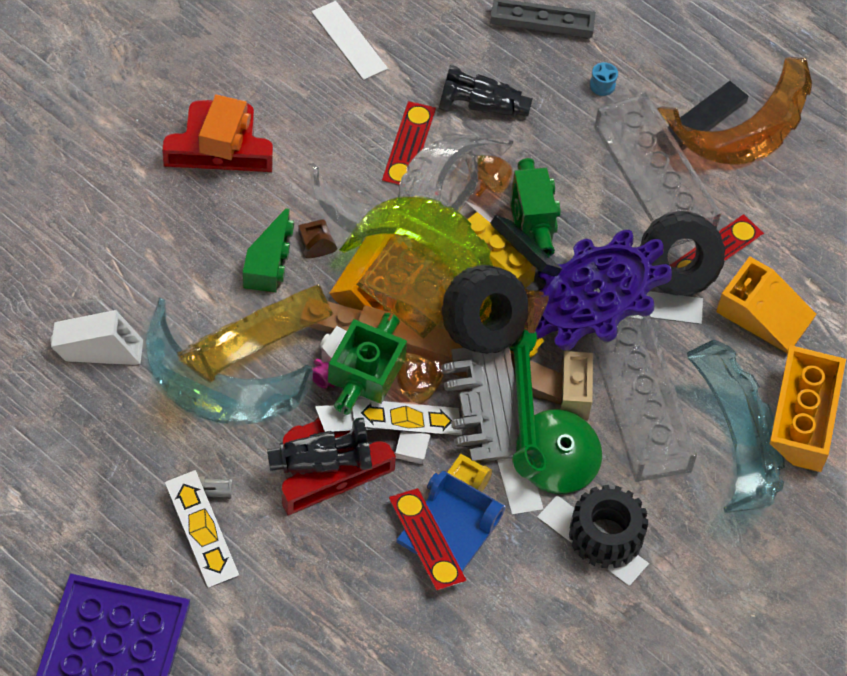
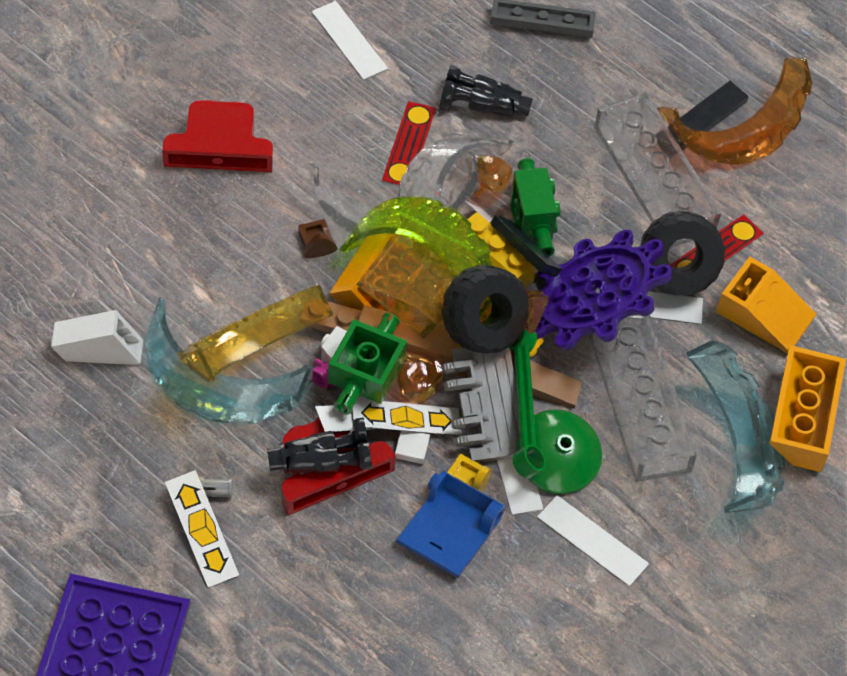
(224, 127): orange brick -> none
(265, 256): green slope -> none
(427, 539): sticker -> none
(577, 383): tan panel -> none
(607, 73): dark azure wheel -> none
(614, 506): black tyre -> none

